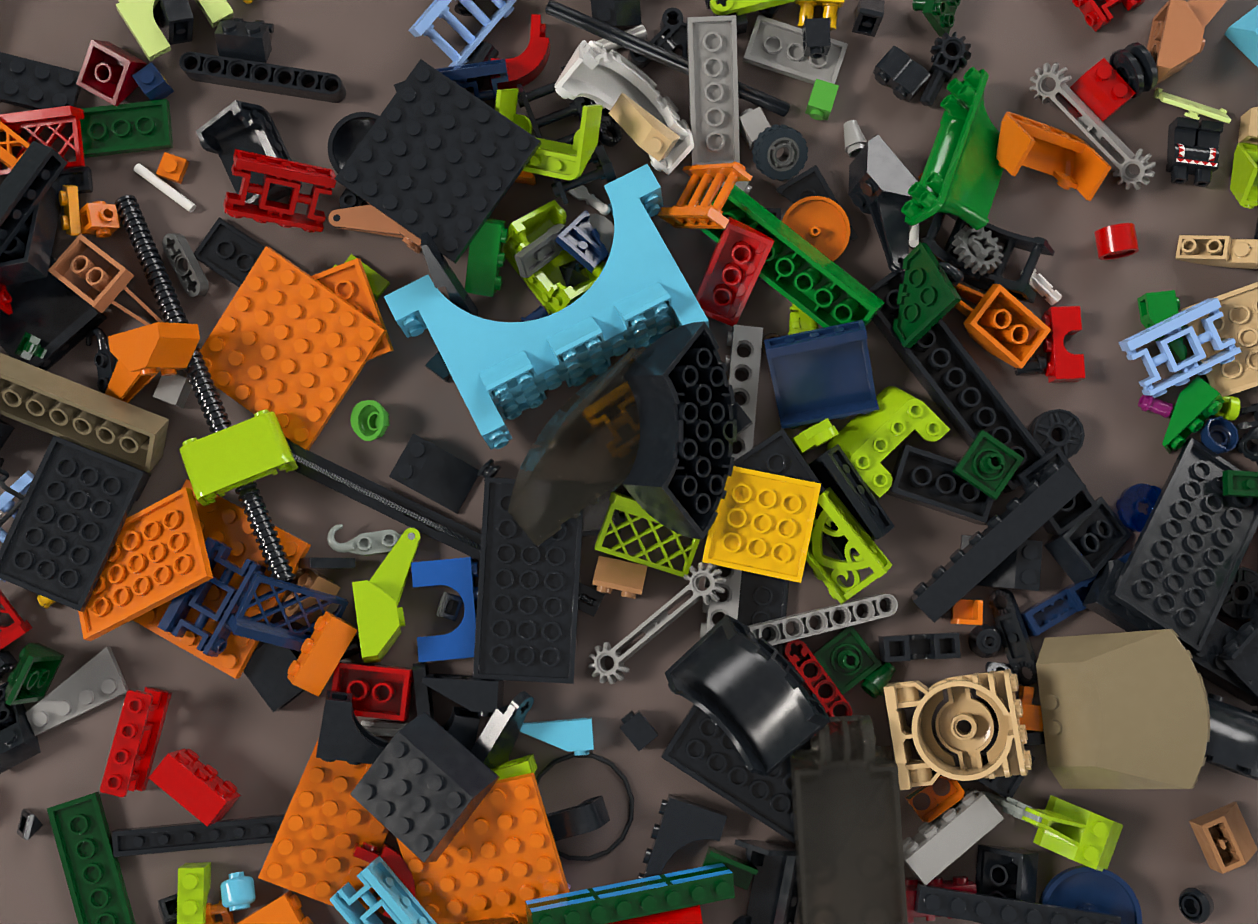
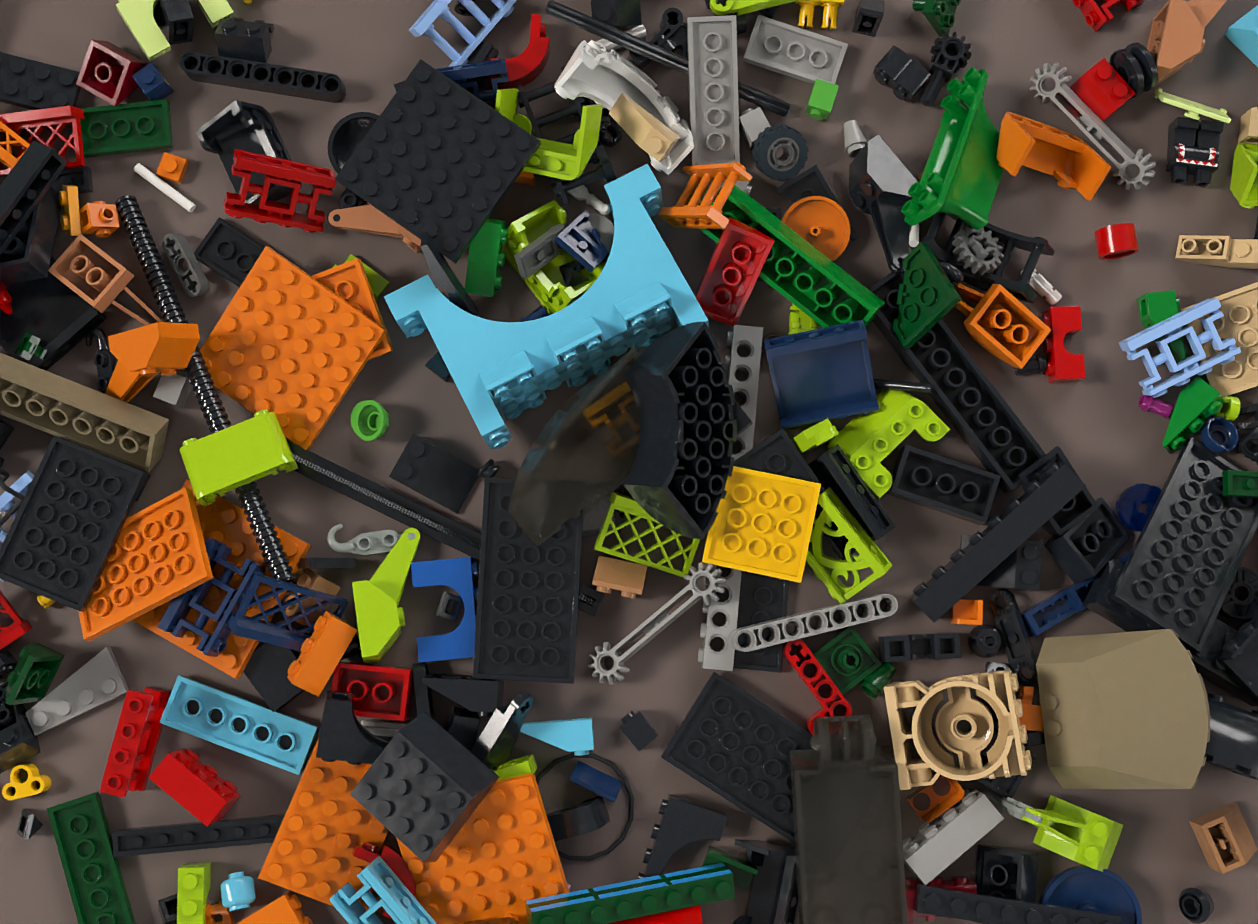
(27, 788): none -> yellow piece
(224, 734): none -> medium azure plate
(595, 781): none -> dark blue slope
(748, 694): black panel -> none
(816, 37): black brick -> none
(903, 386): none -> black bar
(988, 464): dark green plate -> none
(1067, 425): black wheel -> none

